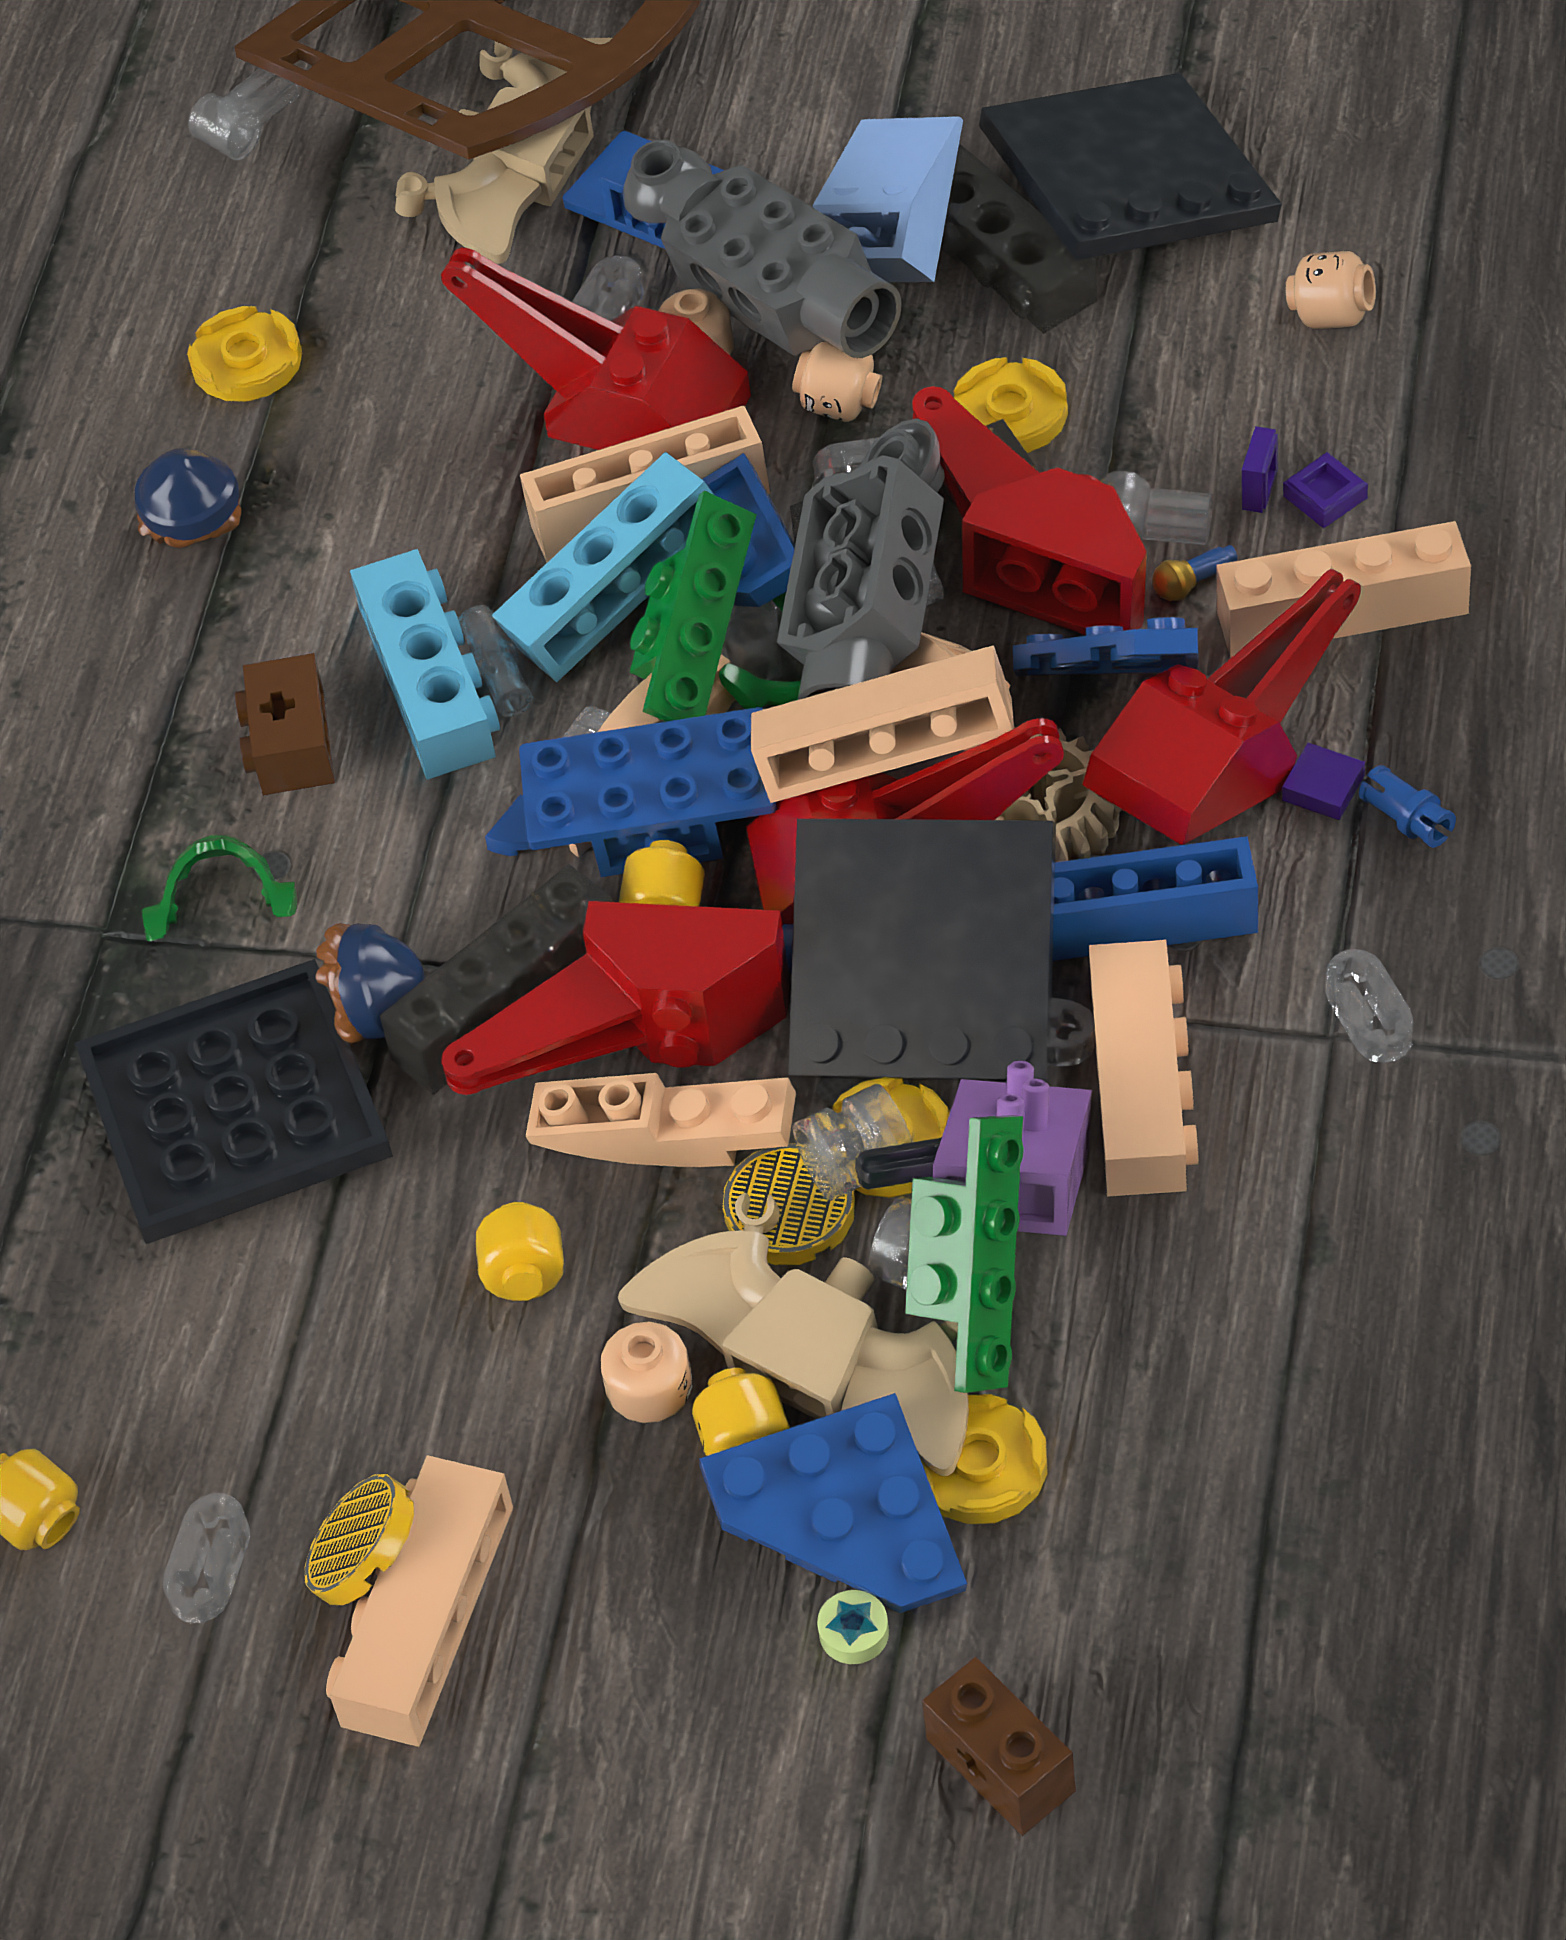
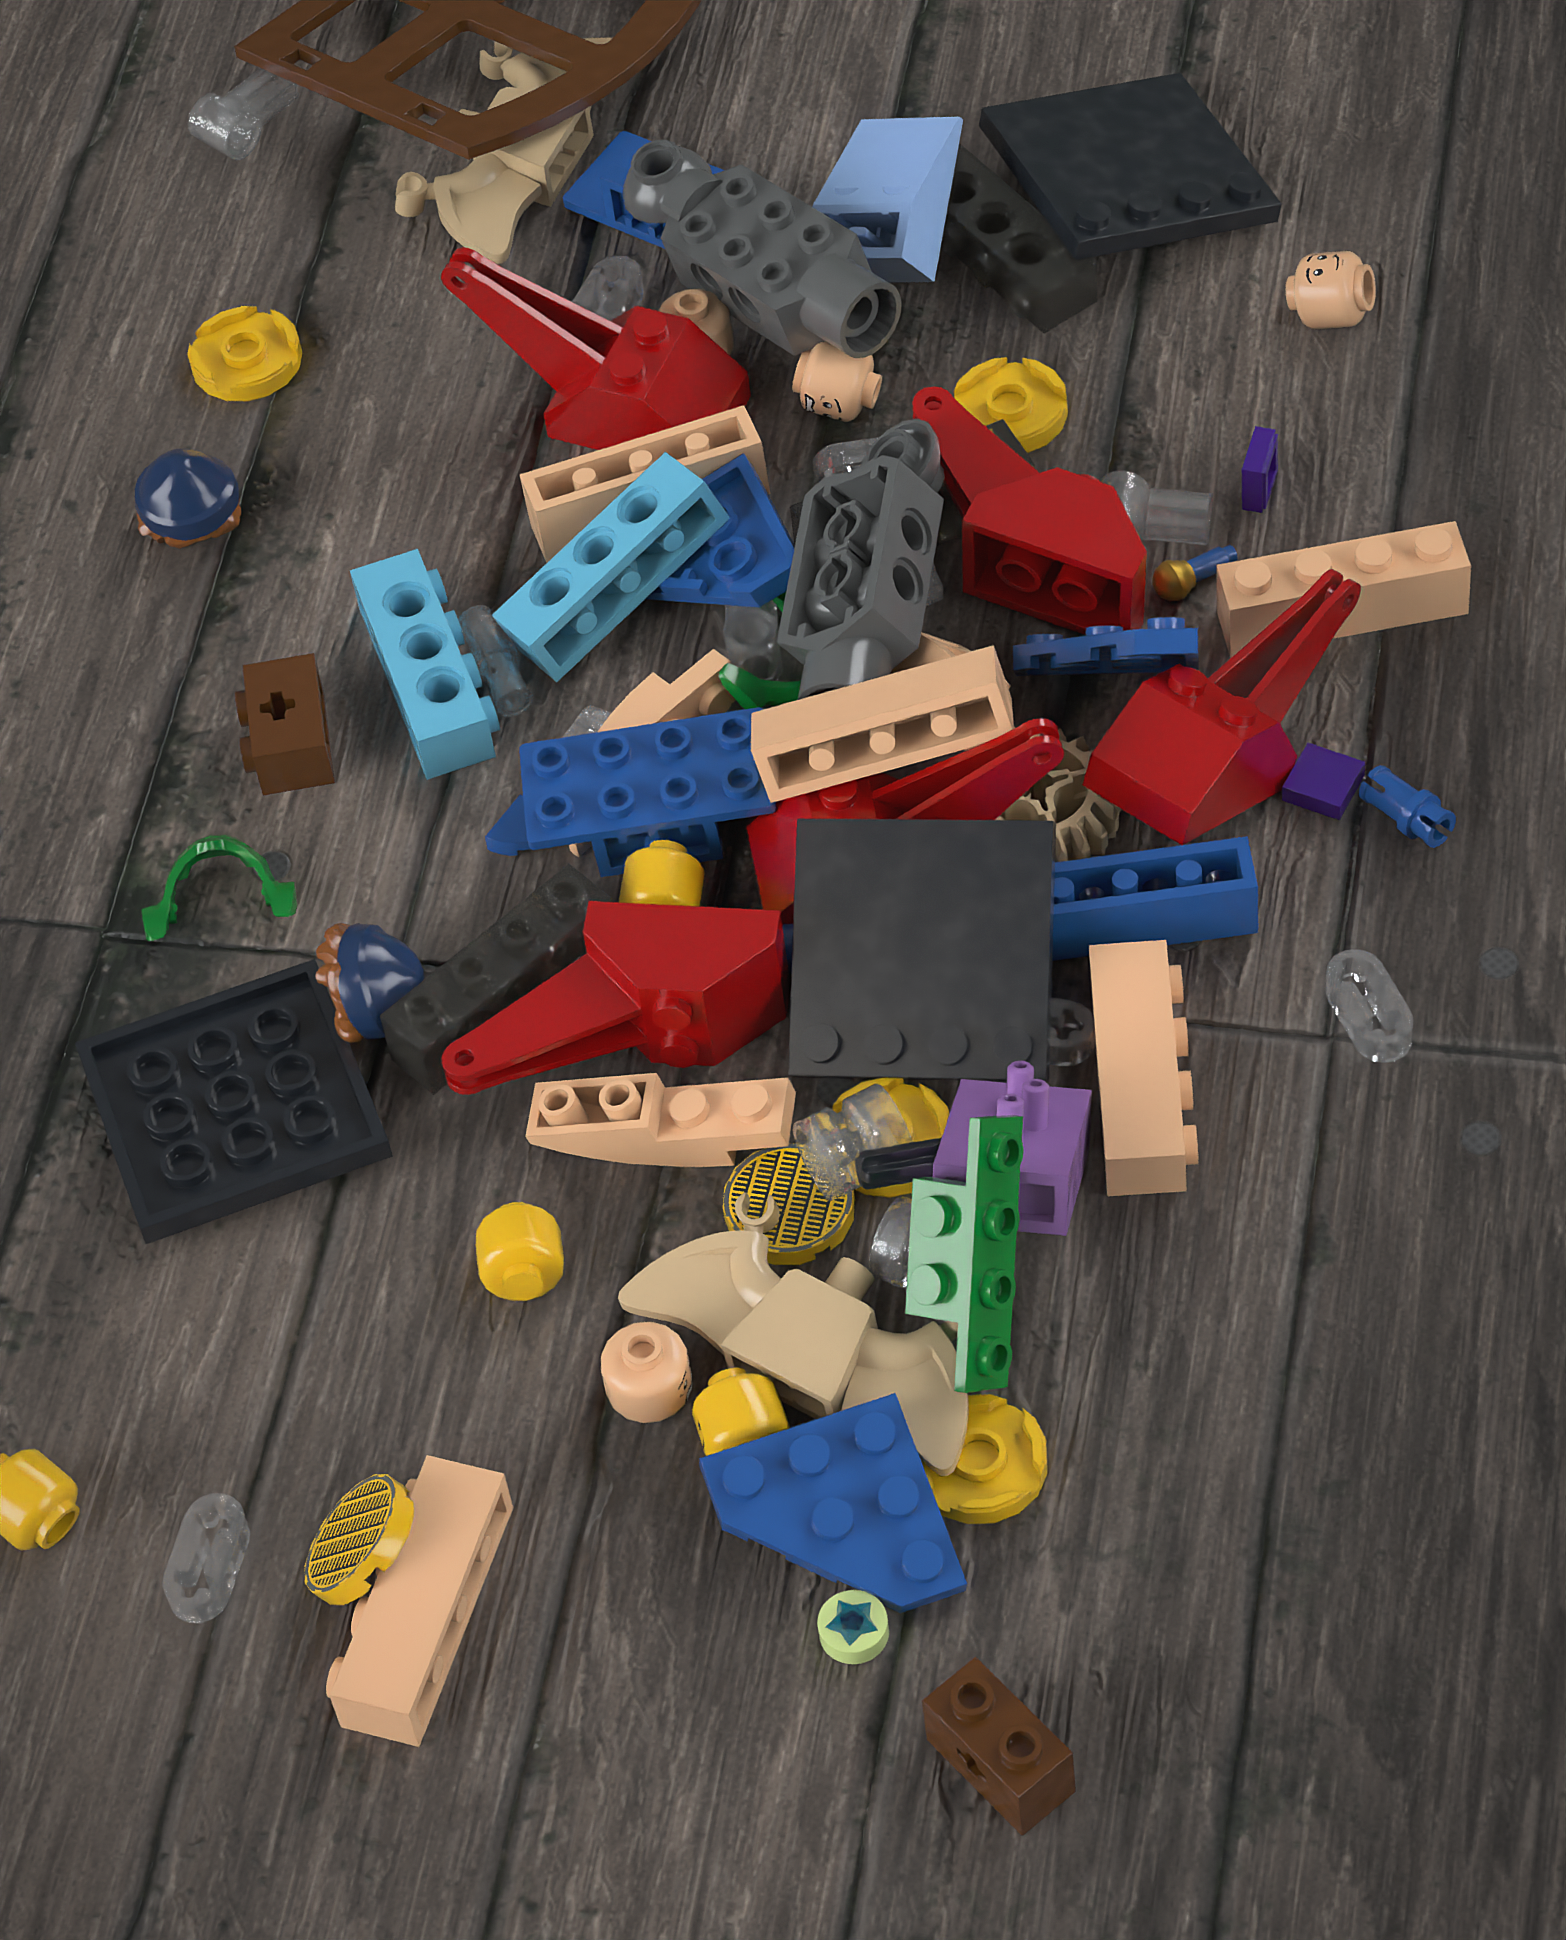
(691, 610): green bracket -> none
(1325, 490): dark purple tile -> none

